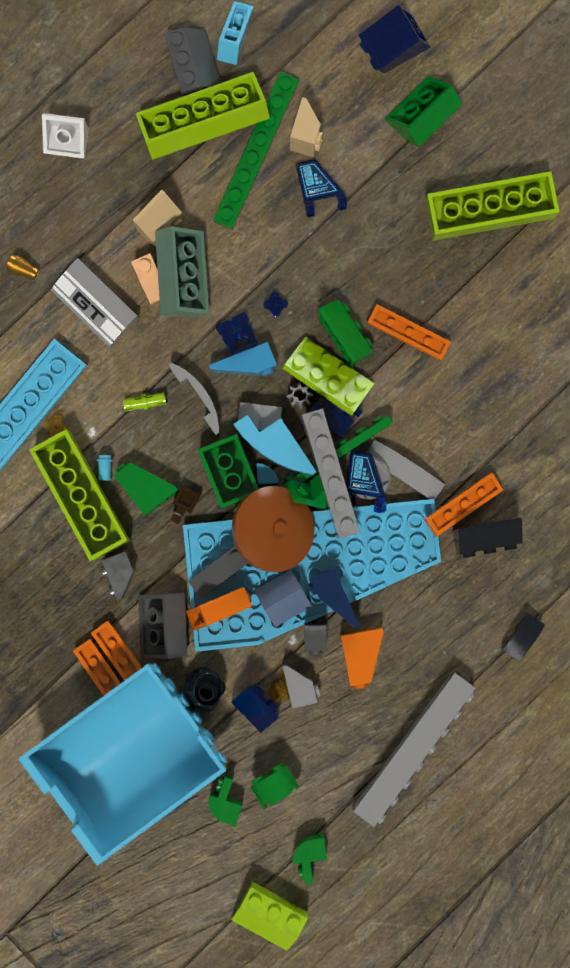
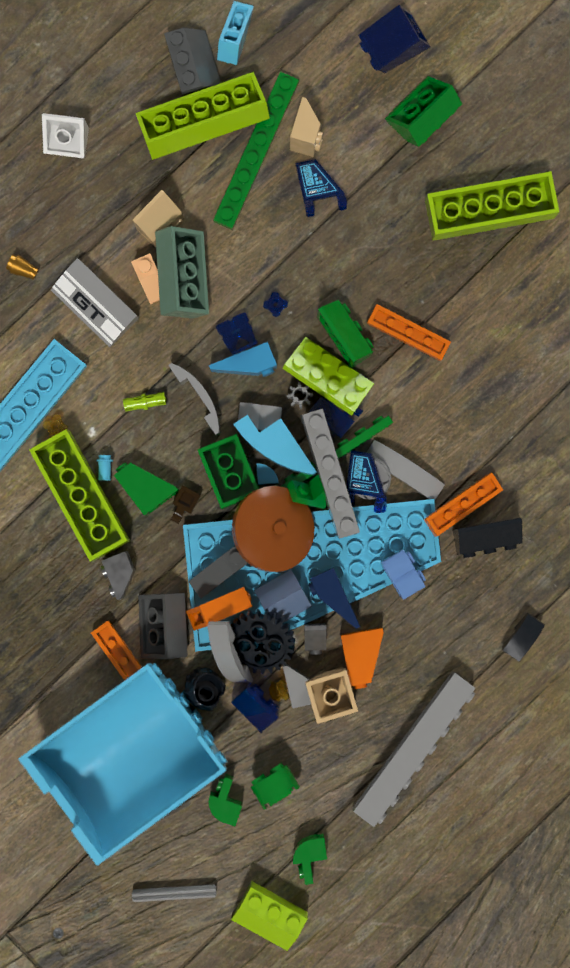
(97, 666): orange plate -> none
(174, 893): none -> light grey axle
(224, 653): none -> light grey slope
(262, 641): none -> black gear
(331, 695): none -> tan slope
(403, 574): none -> medium blue brick

